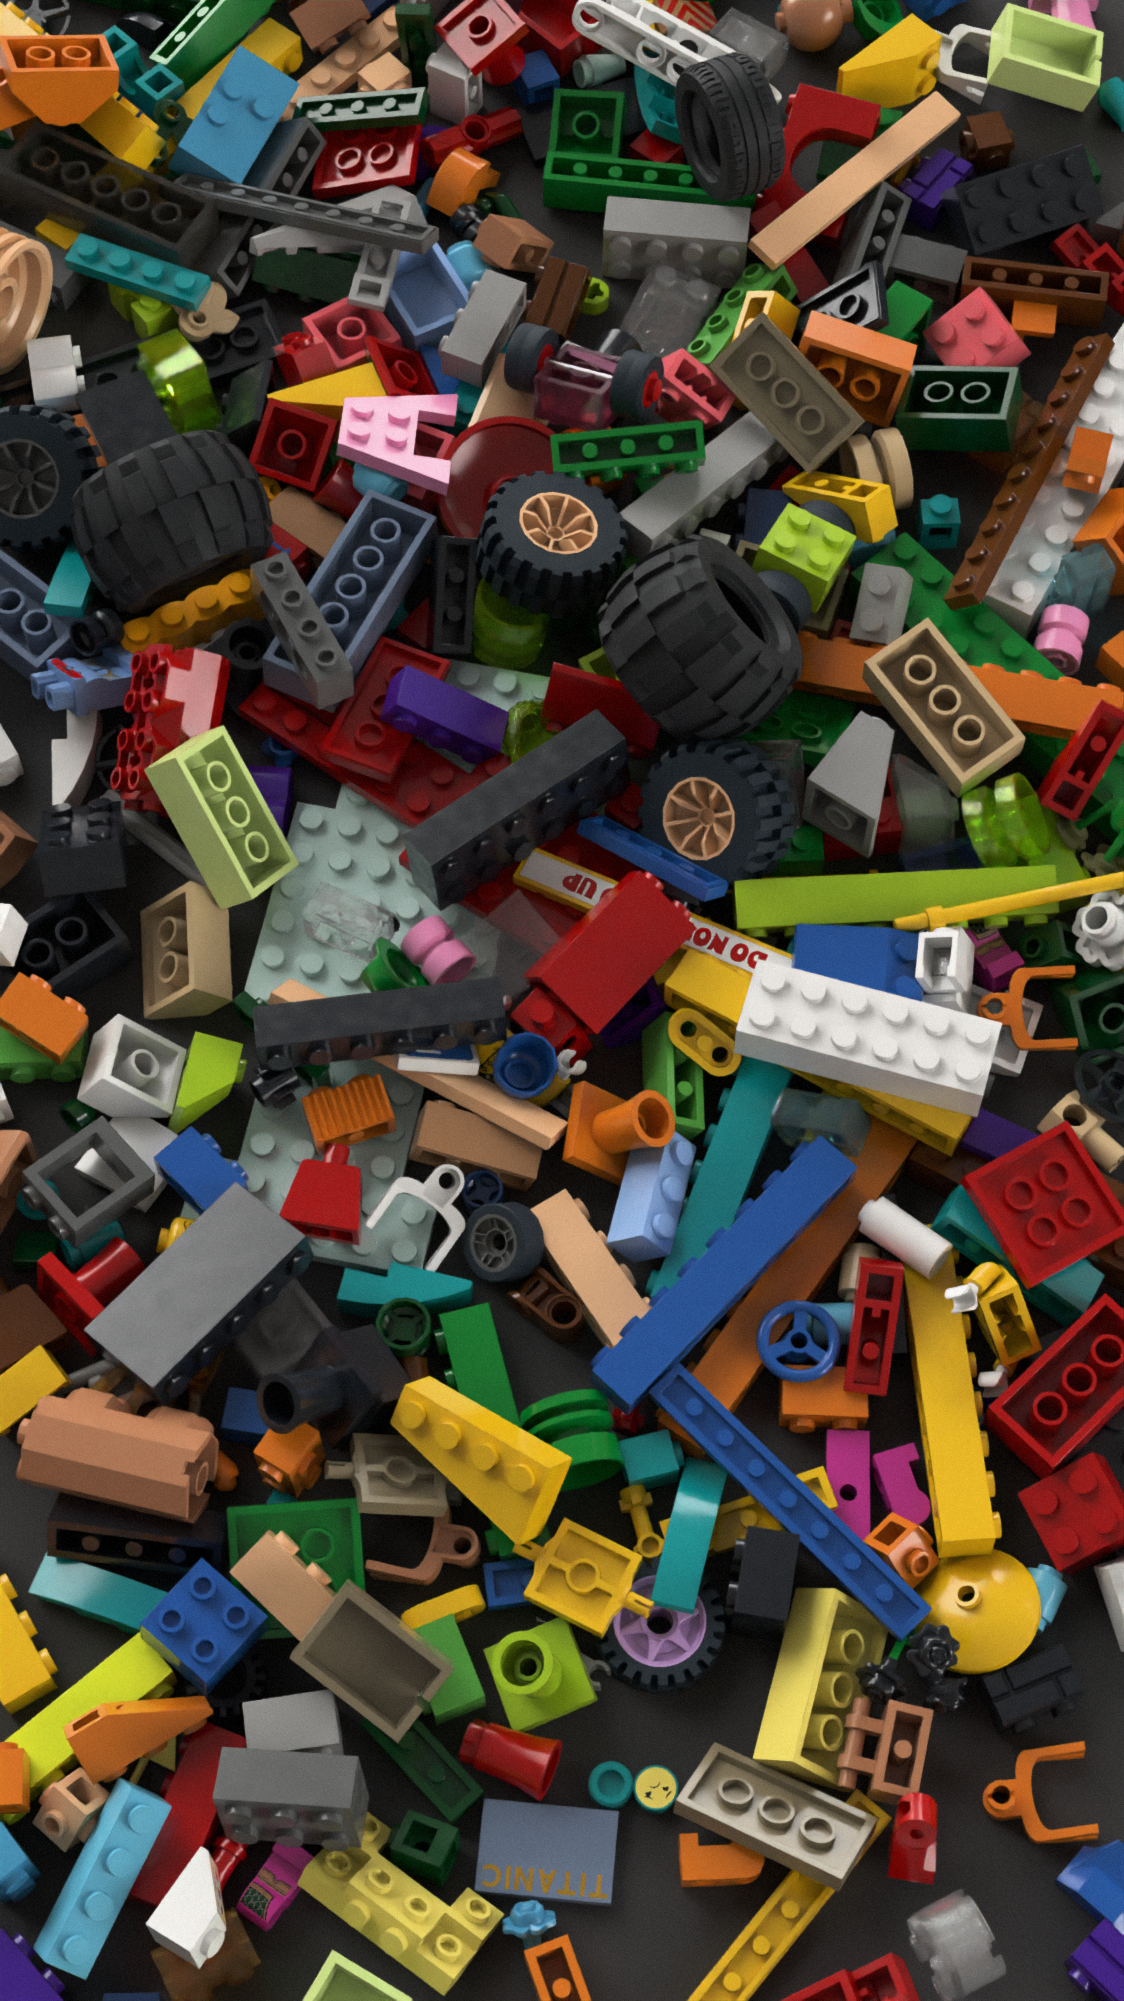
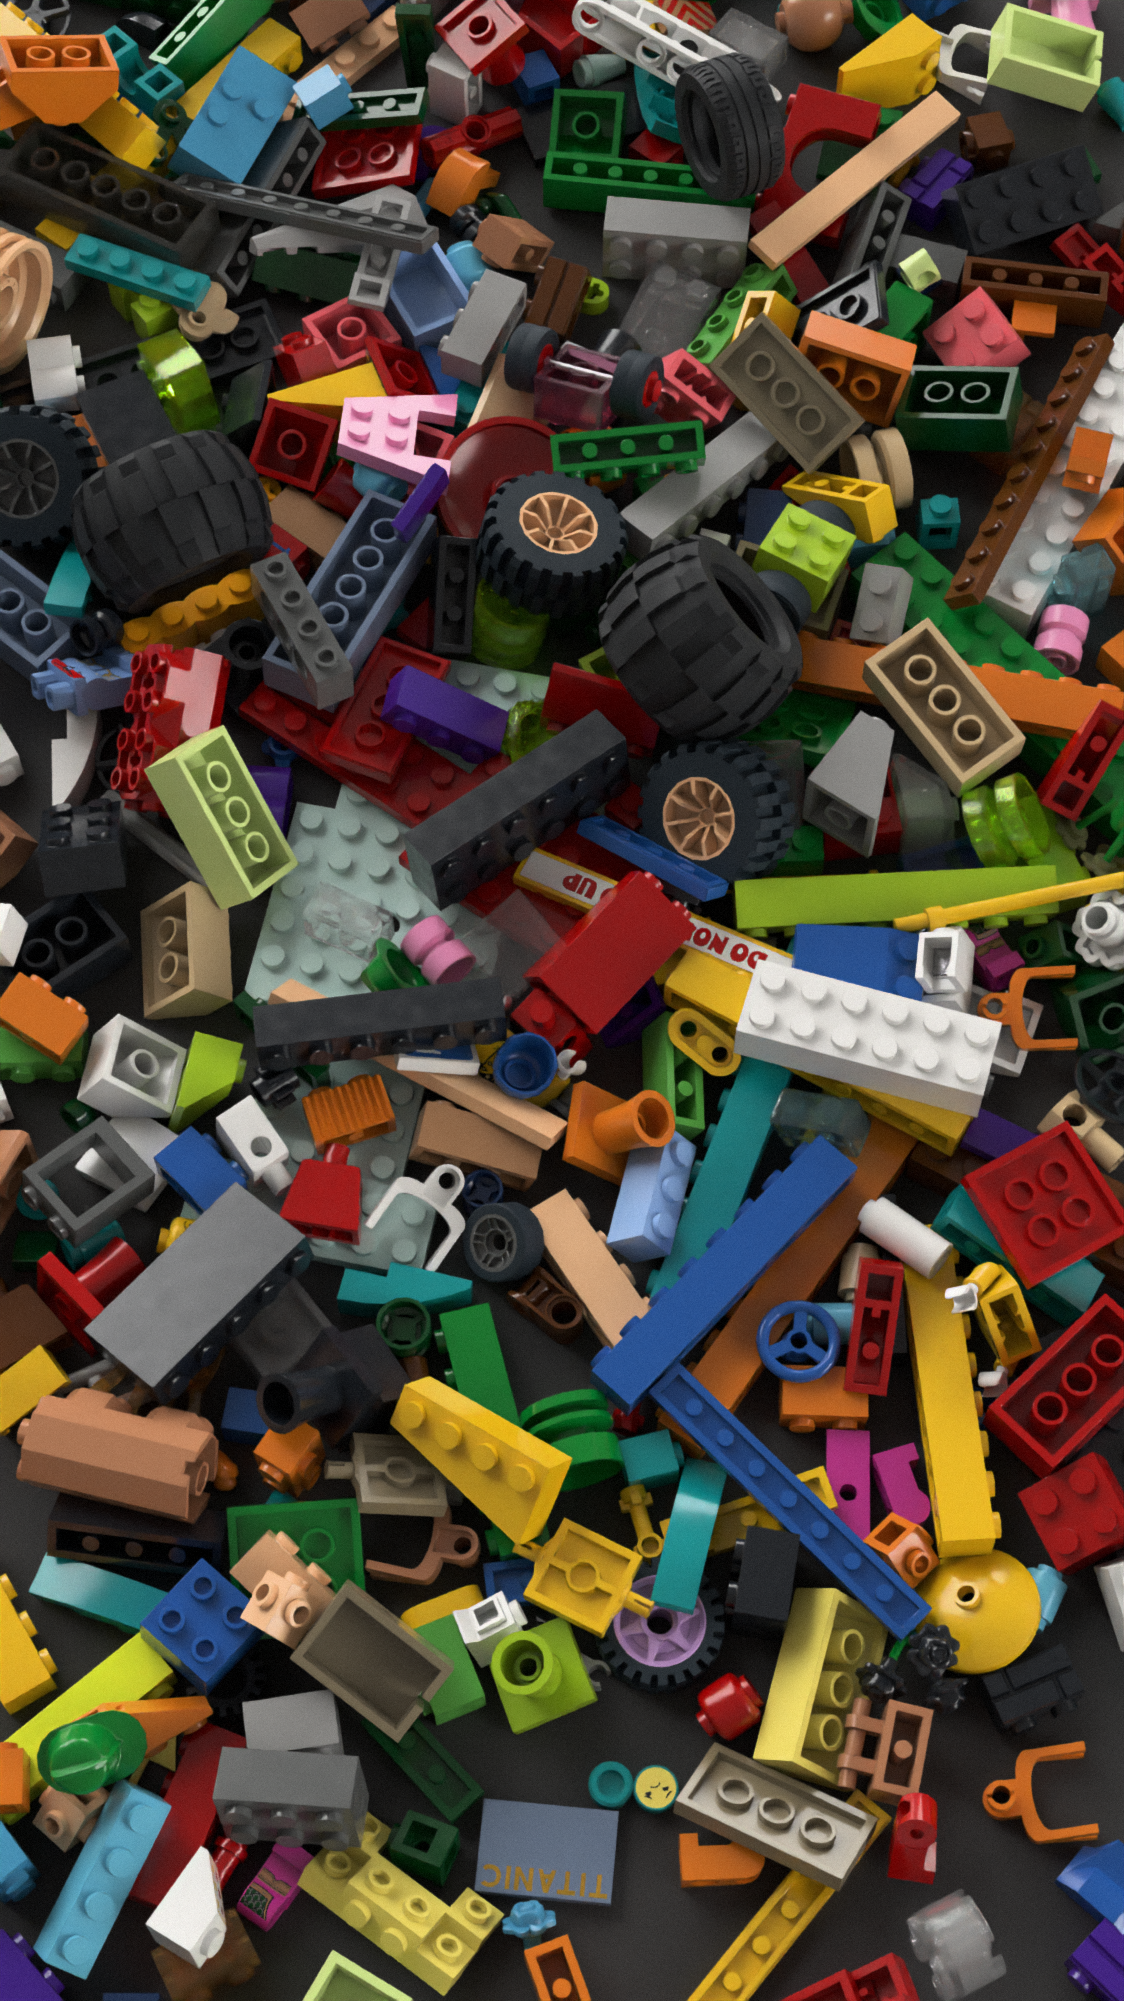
(92, 1752): none -> green piece
(247, 1132): none -> white torso
(282, 1607): none -> light nougat brick
(324, 96): none -> dark azure brick
(384, 74): light nougat brick -> none
(420, 503): none -> dark purple tile
(488, 1624): none -> white window
(512, 1756): red plant -> none
(729, 1706): none -> red head
(919, 272): none -> yellowish green leg

